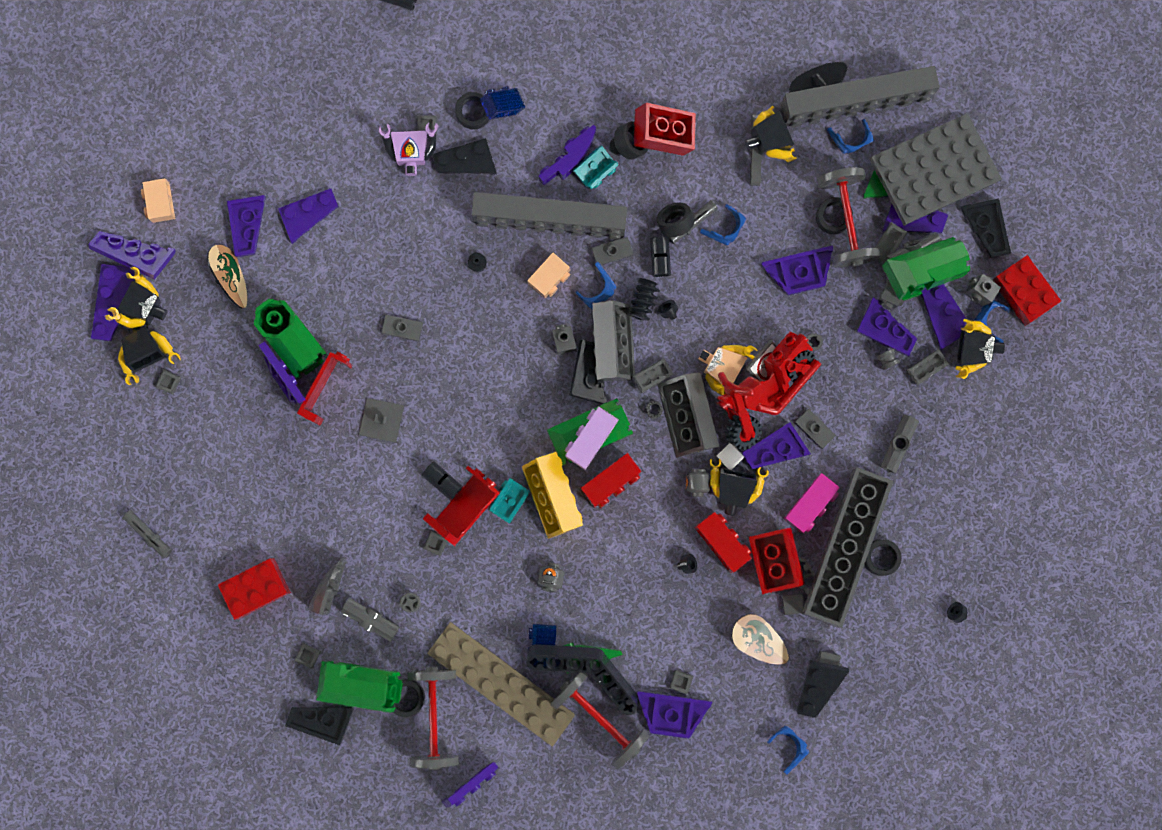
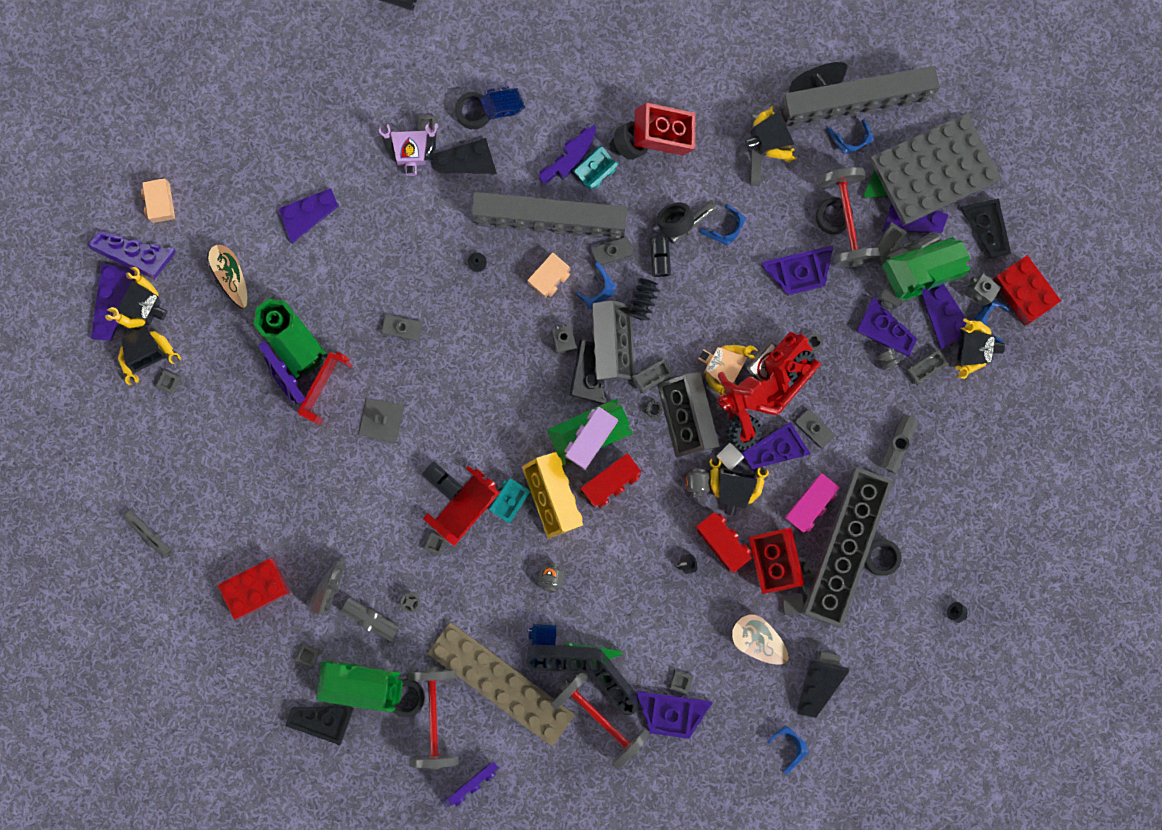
(245, 223): dark purple wing -> none
(668, 309): black tile -> none

